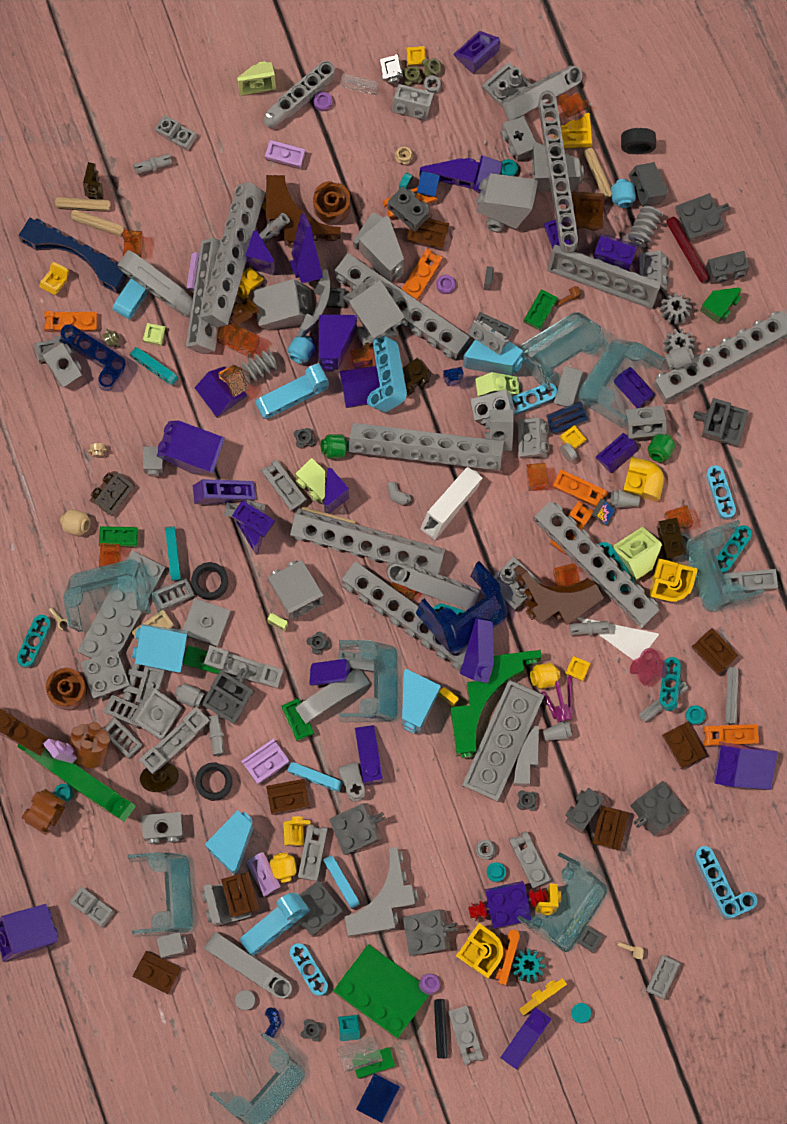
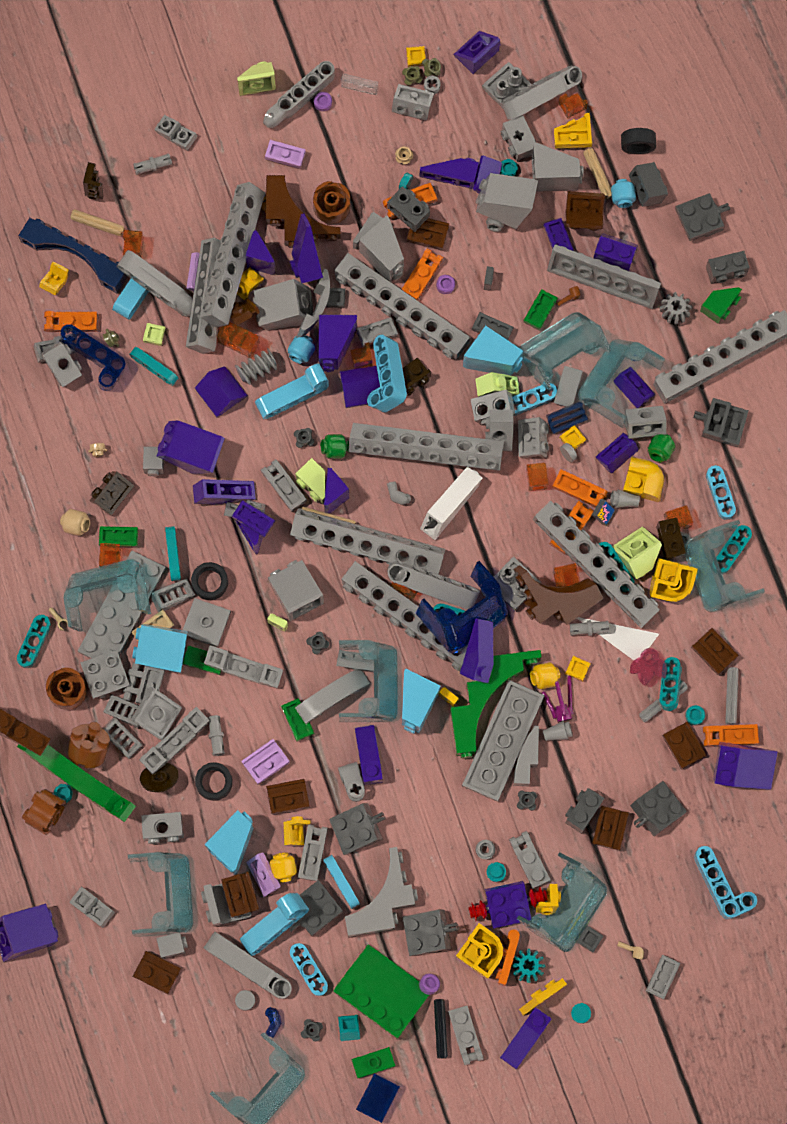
(60, 750): lavender plate -> none
(82, 204): tan axle -> none
(189, 695): light grey brick -> none
(228, 696): dark grey plate -> none
(235, 379): clear orange panel -> none
(280, 222): light grey pin -> none
(314, 777): medium azure beam -> none
(329, 672): dark purple slope -> none
(359, 1054): clear bracket -> none
(374, 307): light grey slope -> none
(391, 69): bracket -> none
(428, 184): blue slope -> none
(453, 375): clear blue plate -> none
(483, 334): light grey hinge -> none
(557, 180): light grey beam -> none
(644, 224): light grey piece -> none
(654, 266): light grey bracket -> none
(679, 357): light grey brick -> none
(681, 338): light grey gear -> none
(687, 249): dark red axle -> none
(754, 579): light grey plate -> none

